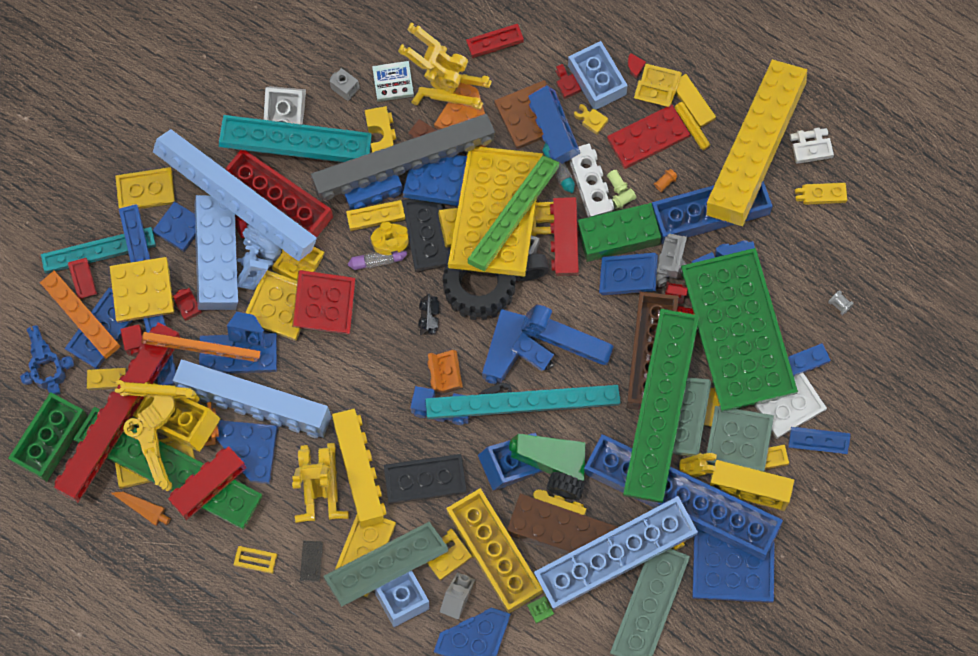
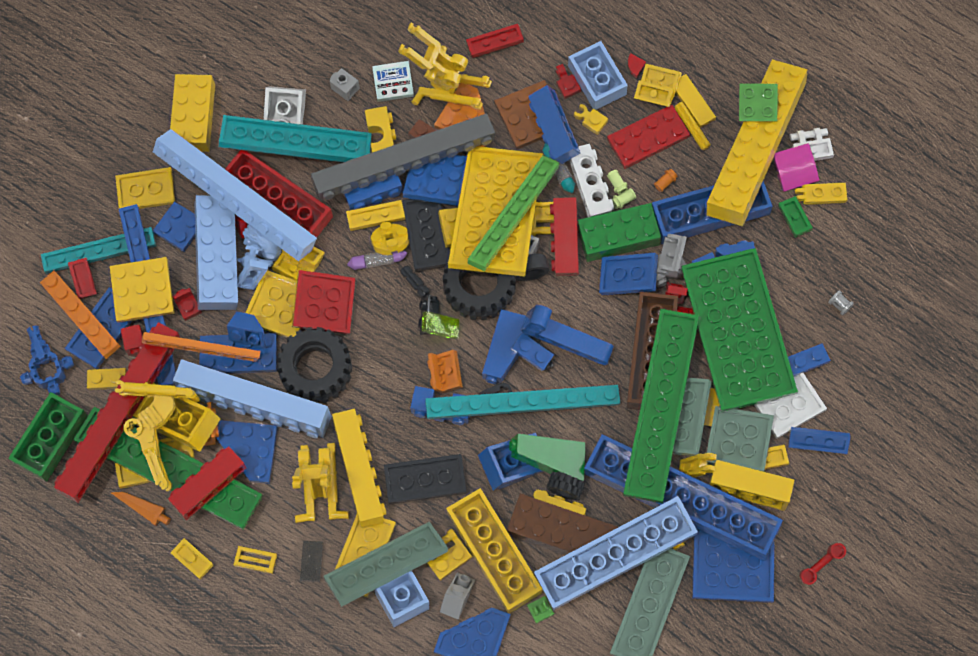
(192, 558): none -> yellow plate
(193, 109): none -> yellow brick
(308, 342): none -> black tyre
(414, 281): none -> black axle
(440, 325): none -> clear neon green plate
(758, 102): none -> bright green hinge
(795, 216): none -> green plate
(796, 167): none -> dark pink slope
(834, 551): none -> red bar

